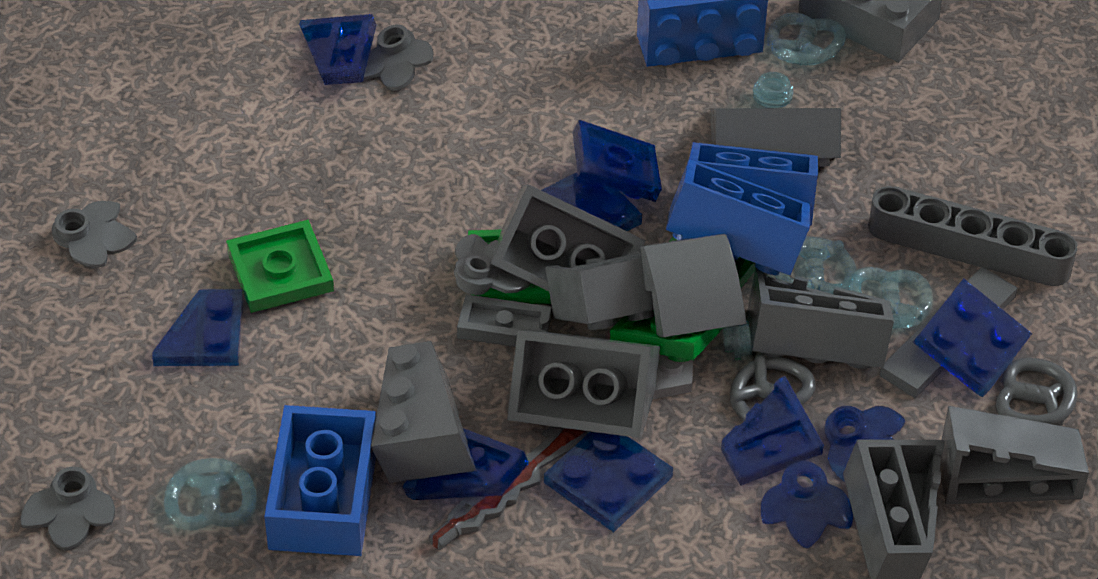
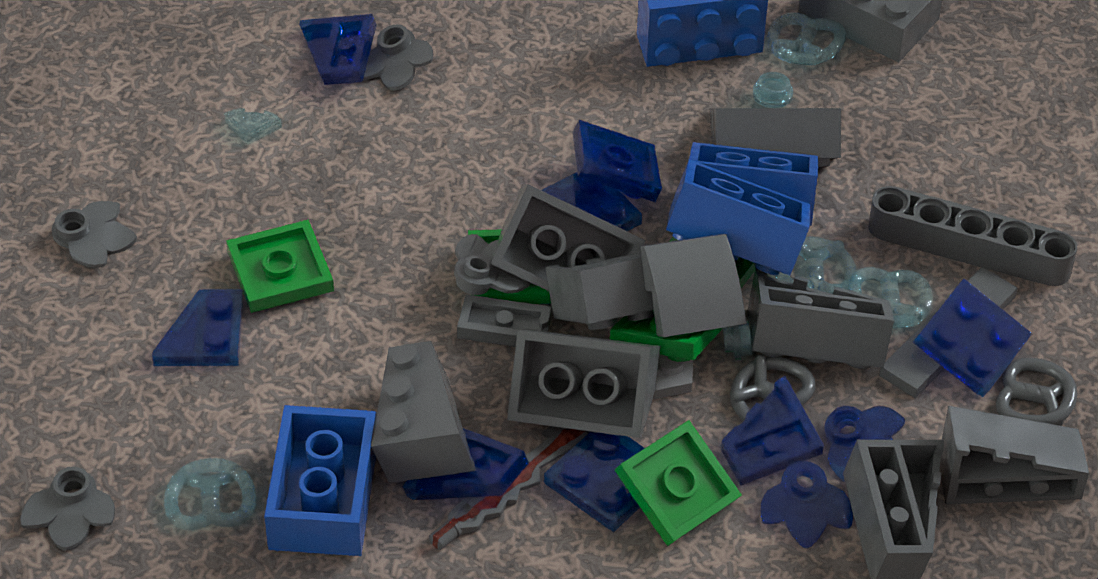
(252, 125): none -> clear light blue tile
(678, 482): none -> green plate

